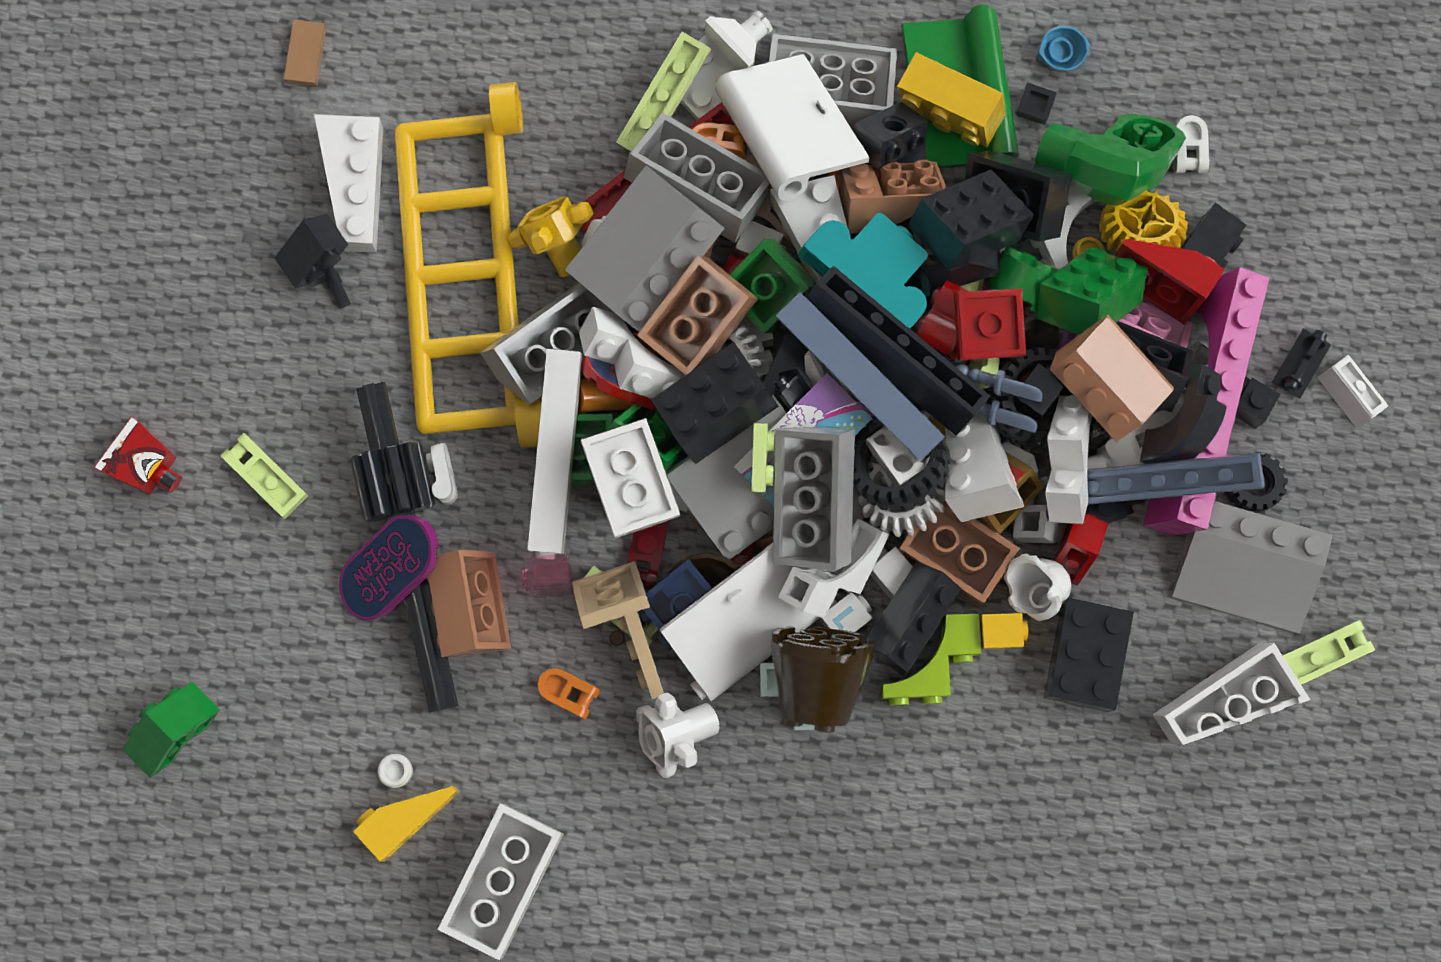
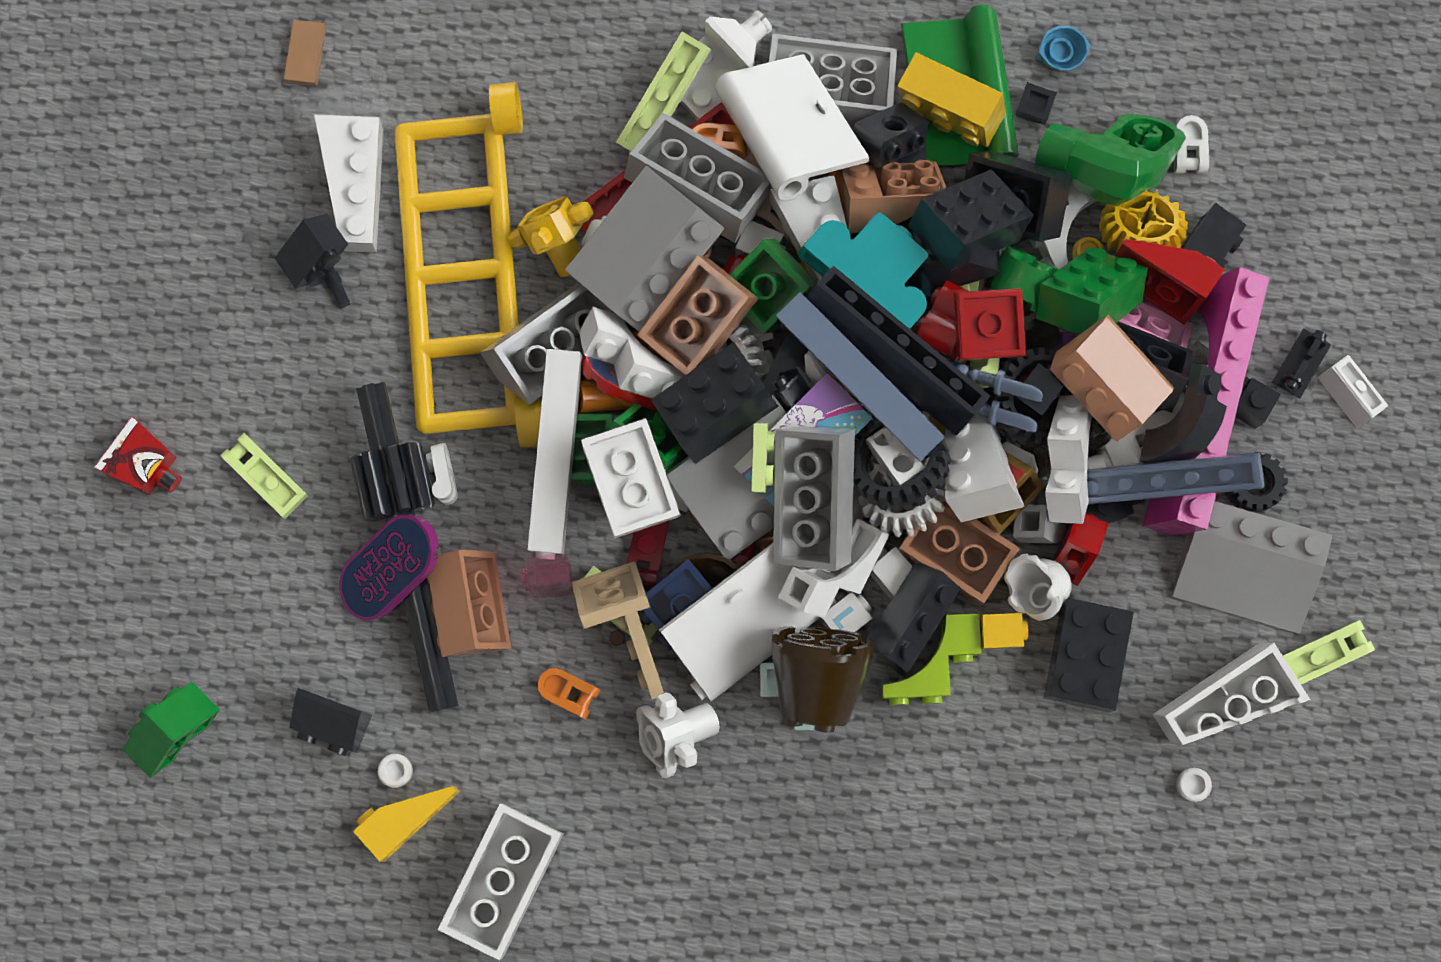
(328, 721): none -> black slope
(1193, 784): none -> white tile

